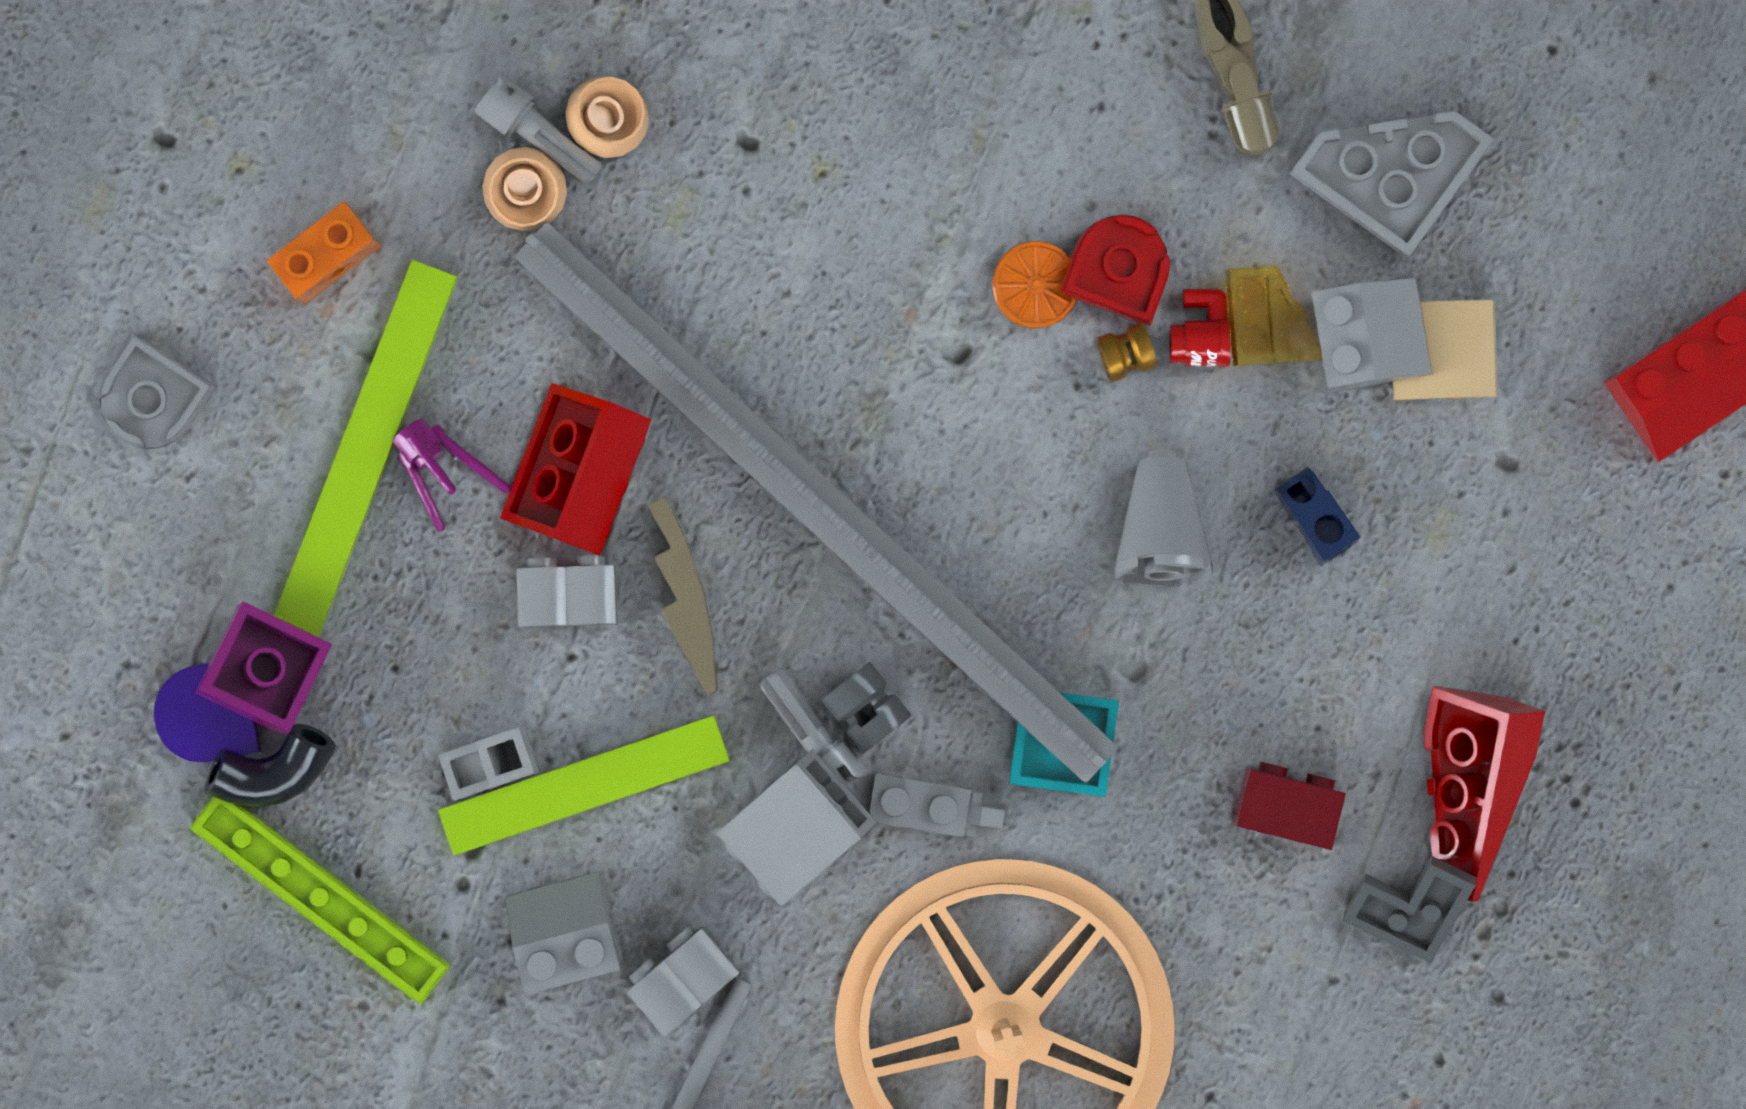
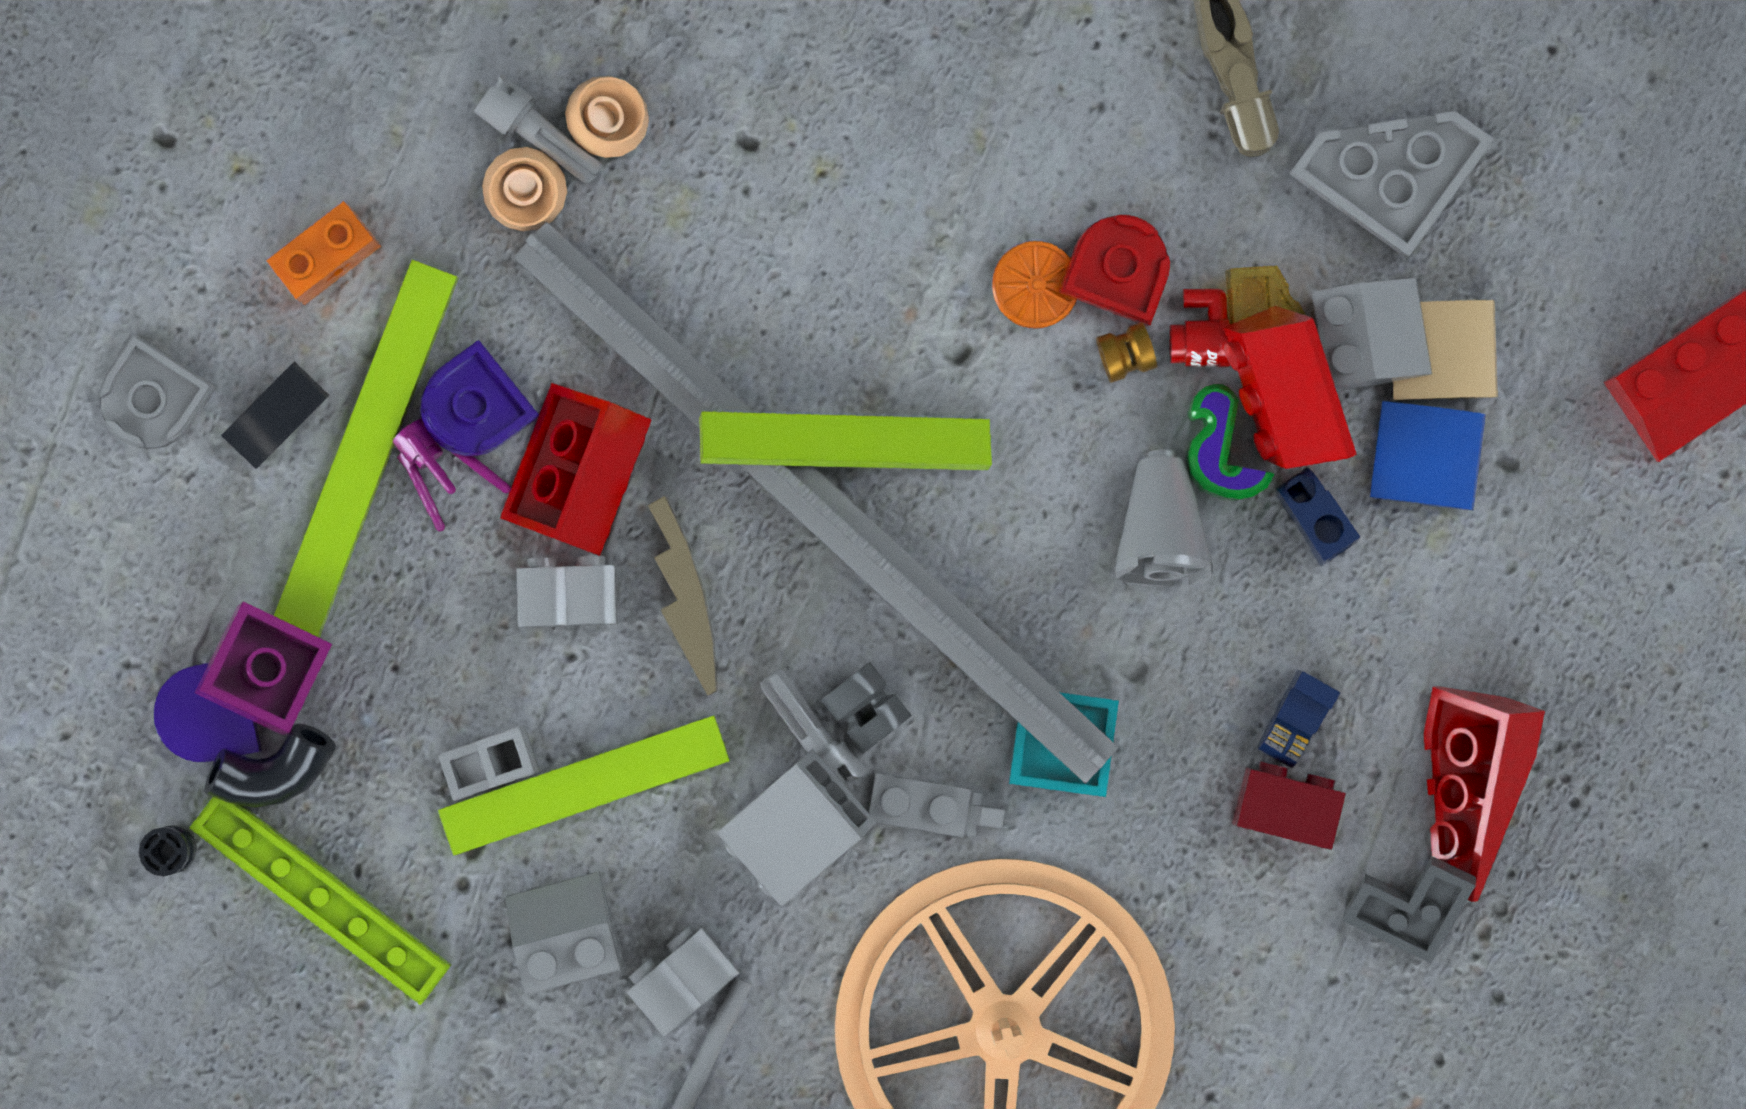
(177, 849): none -> black wheel
(275, 415): none -> black slope
(474, 404): none -> dark purple tile
(844, 441): none -> lime tile
(1210, 448): none -> animal
(1288, 389): none -> red slope
(1297, 718): none -> dark blue leg
(1427, 455): none -> blue slope

